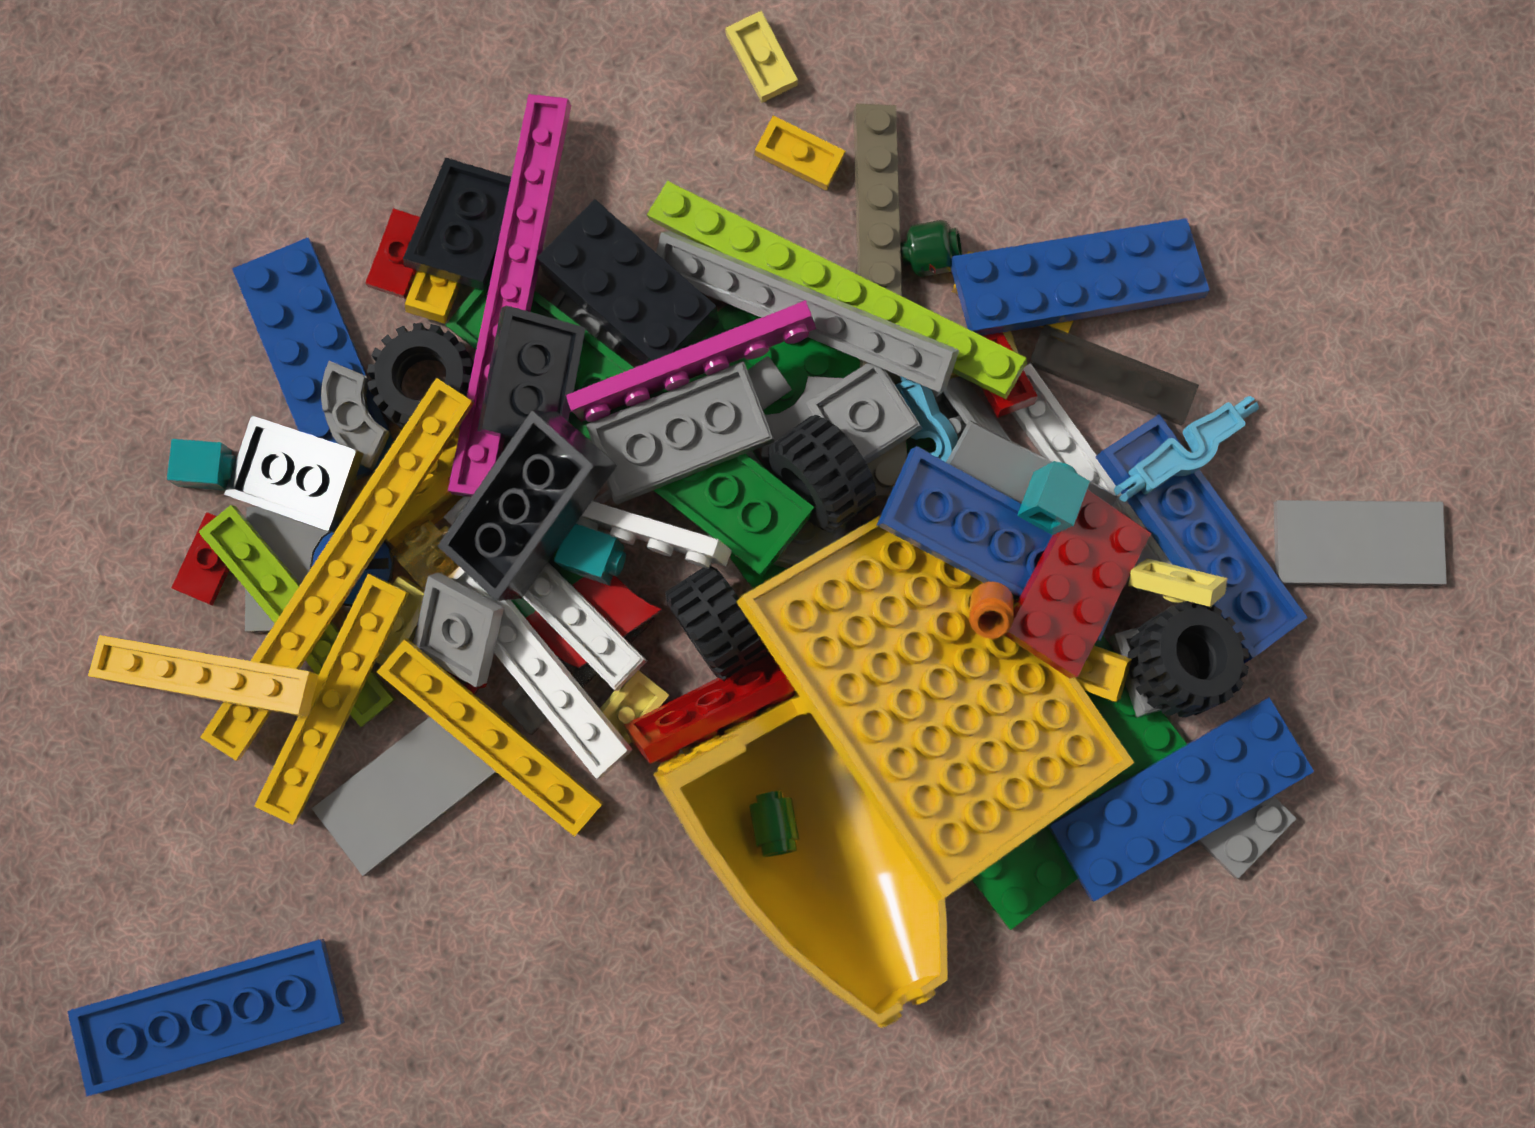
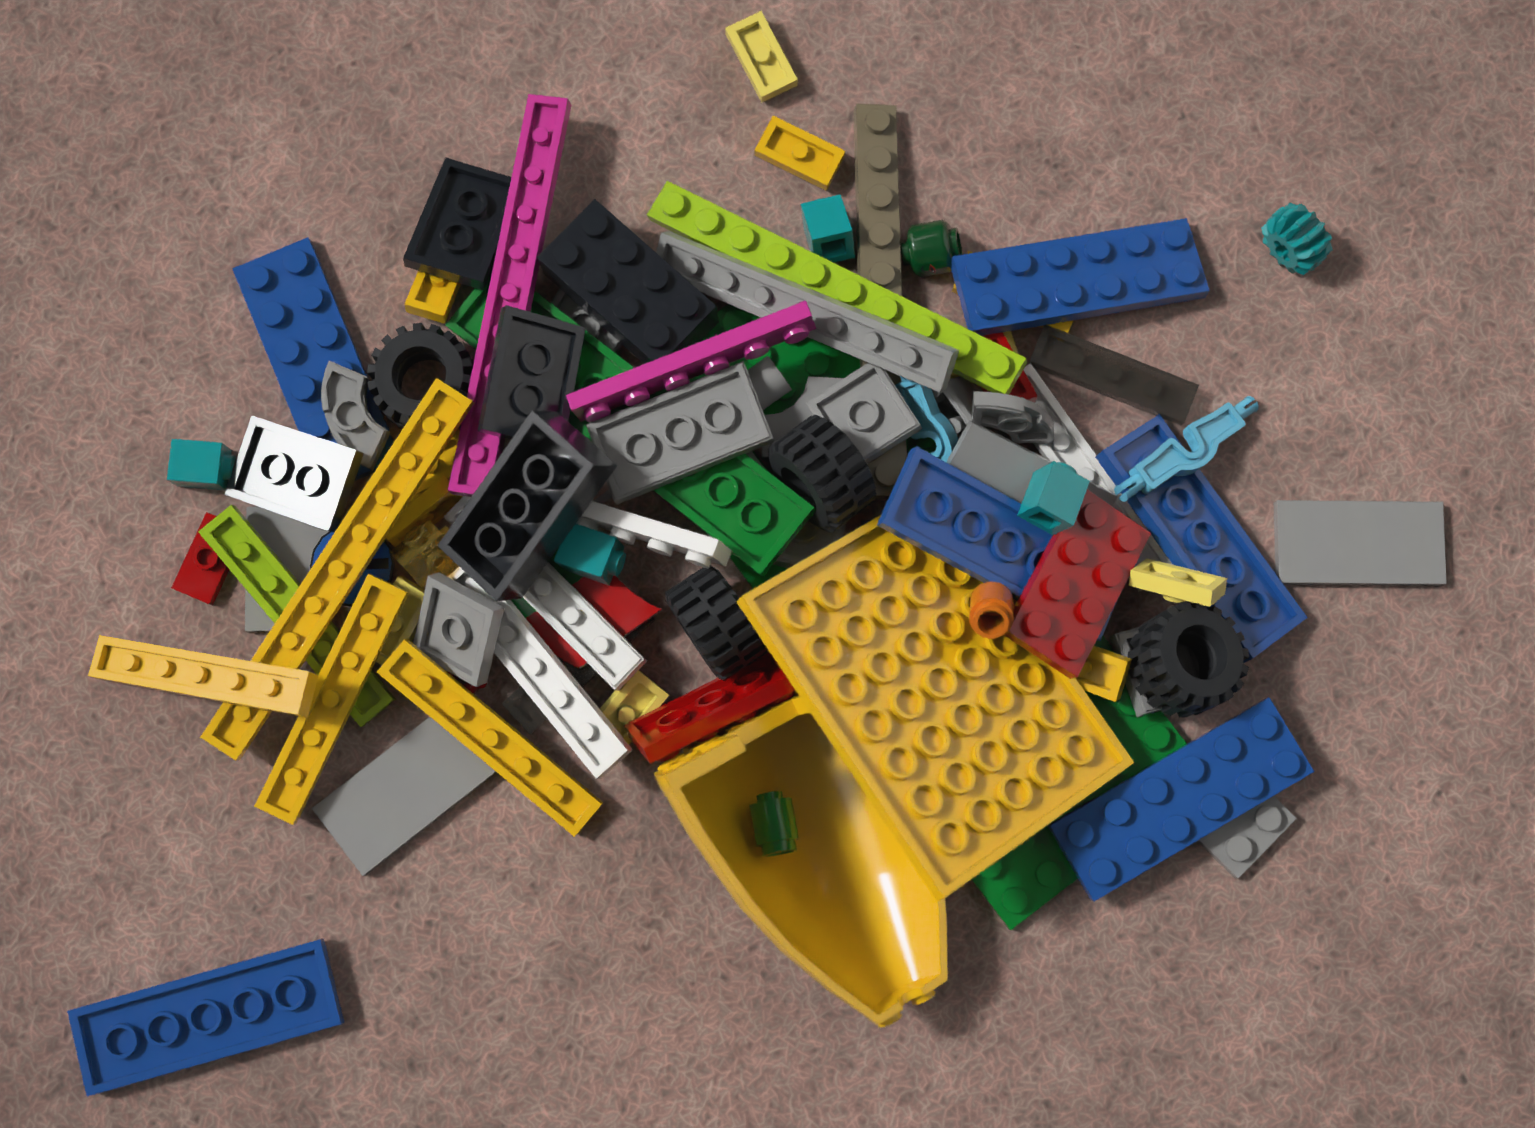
(388, 268): red plate -> none
(828, 228): none -> teal brick
(1014, 415): none -> light grey tile
(1297, 238): none -> teal gear

